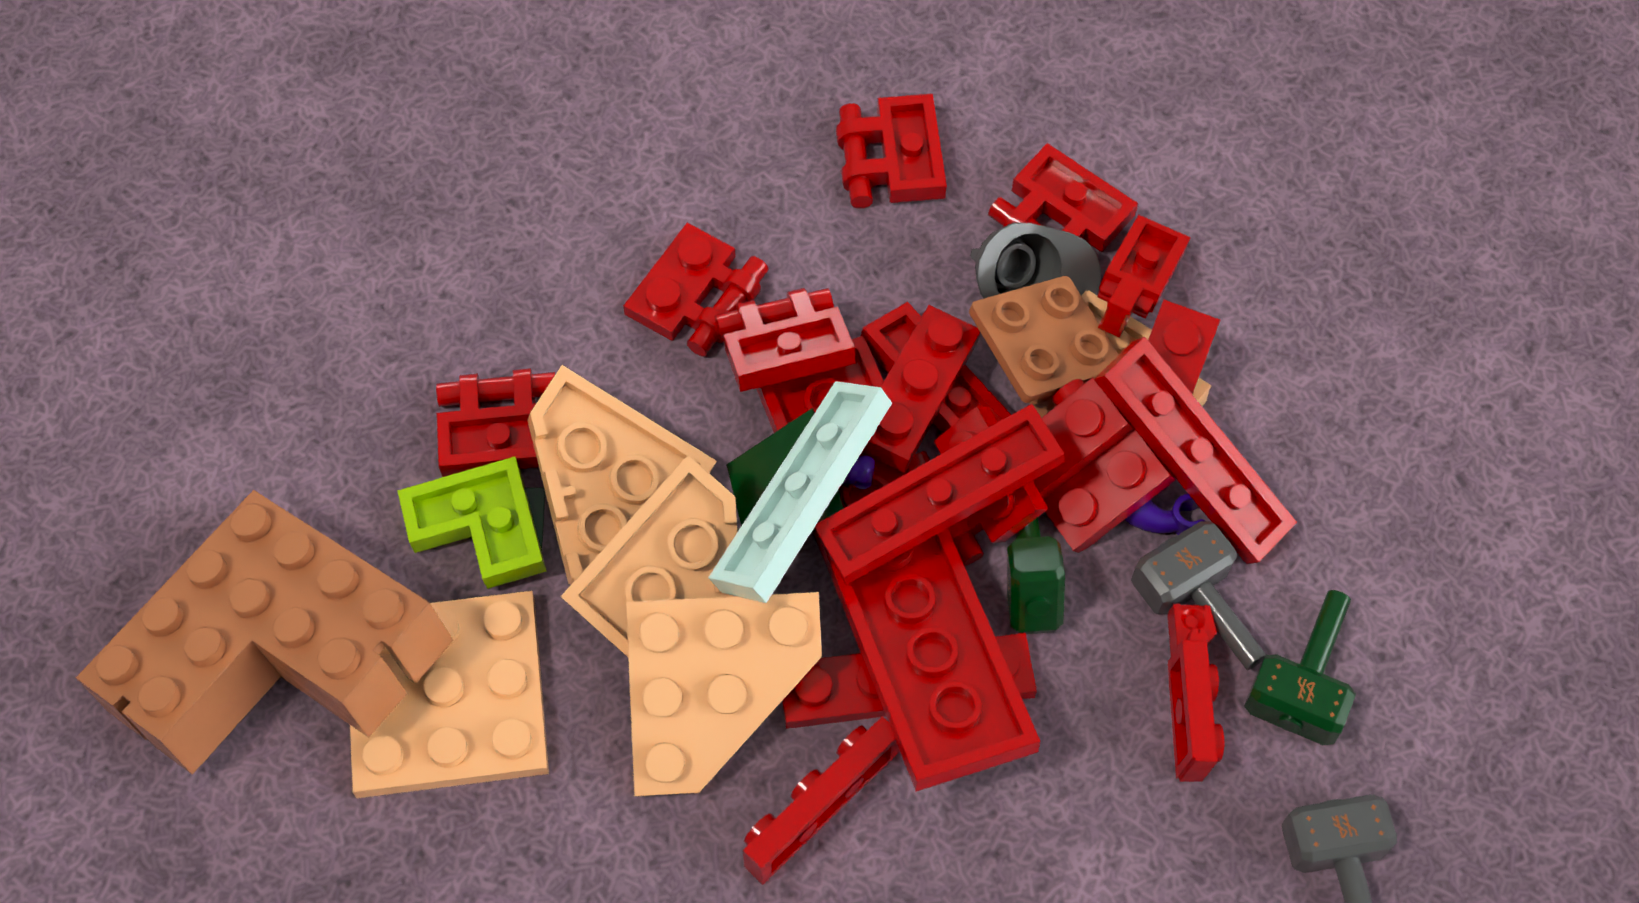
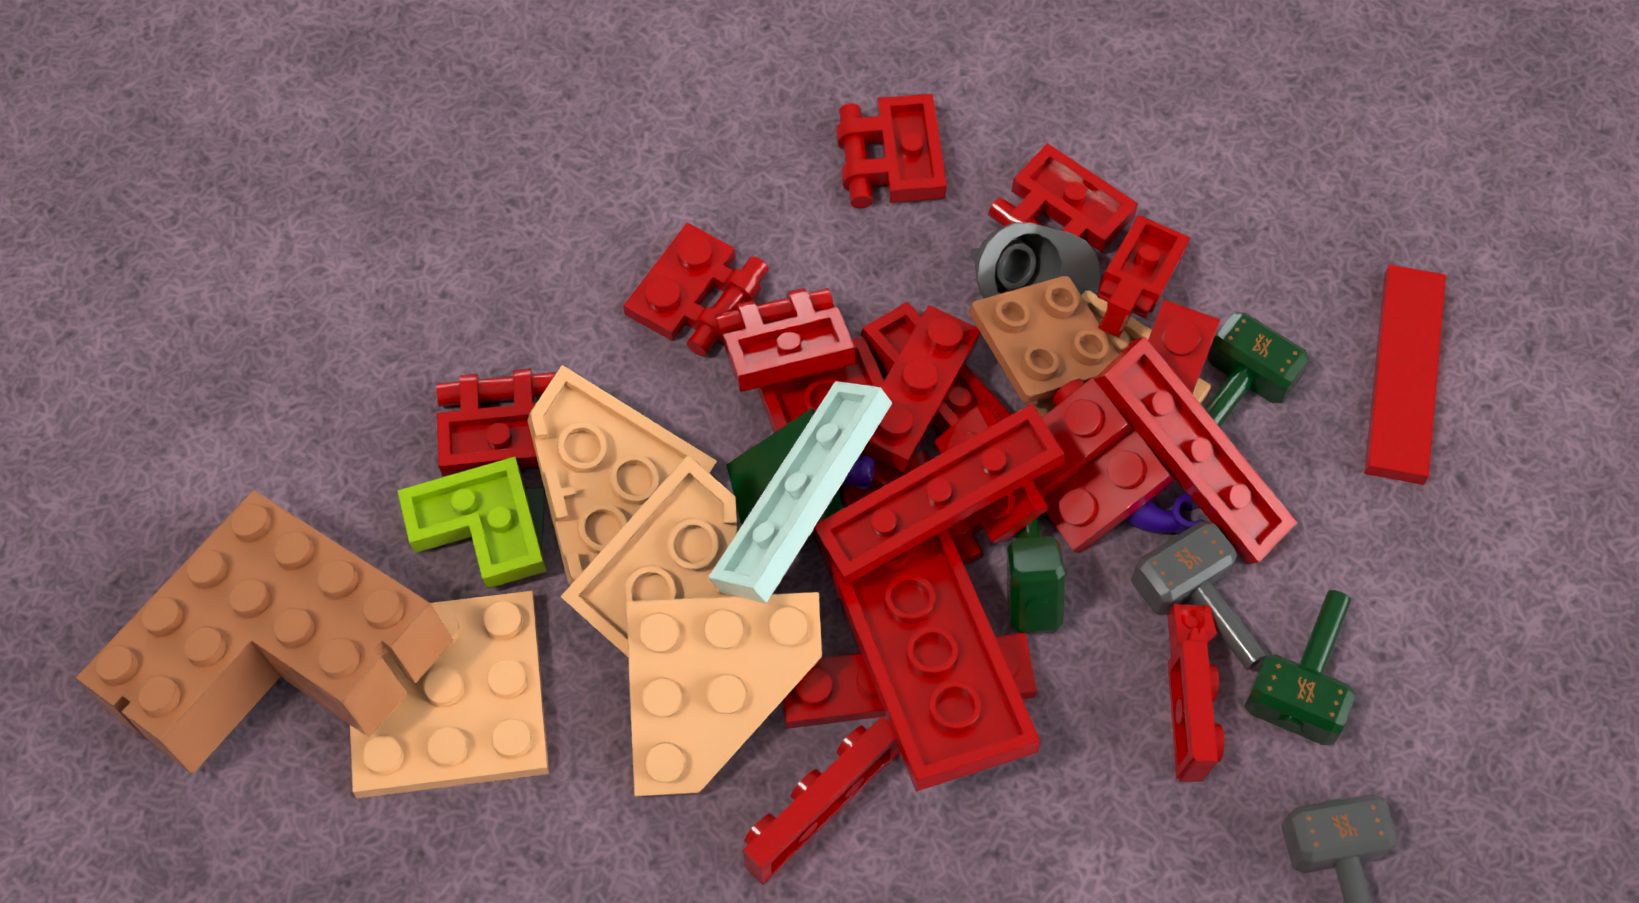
(1253, 360): none -> dark green piece
(1405, 375): none -> red tile

